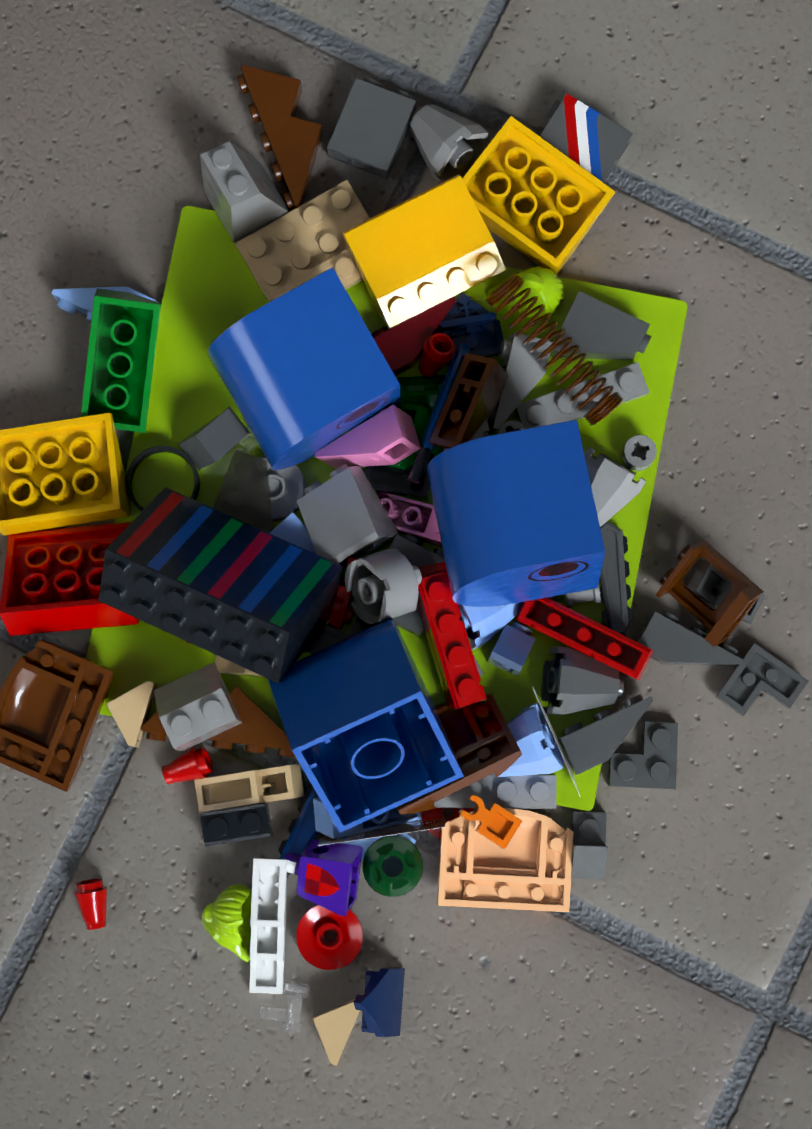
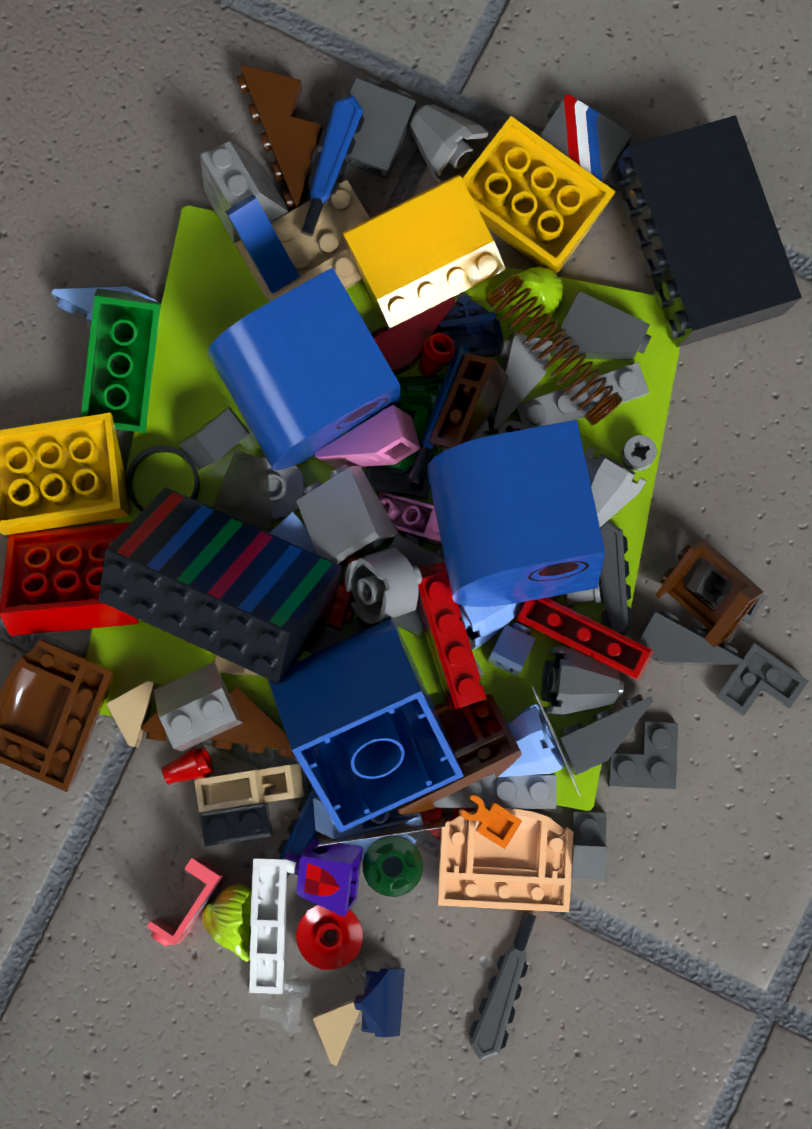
(92, 902): red cone -> none
(208, 874): none -> coral panel
(262, 243): none -> blue tile
(337, 141): none -> blue sword
(497, 1010): none -> dark grey sword
(705, 231): none -> black brick

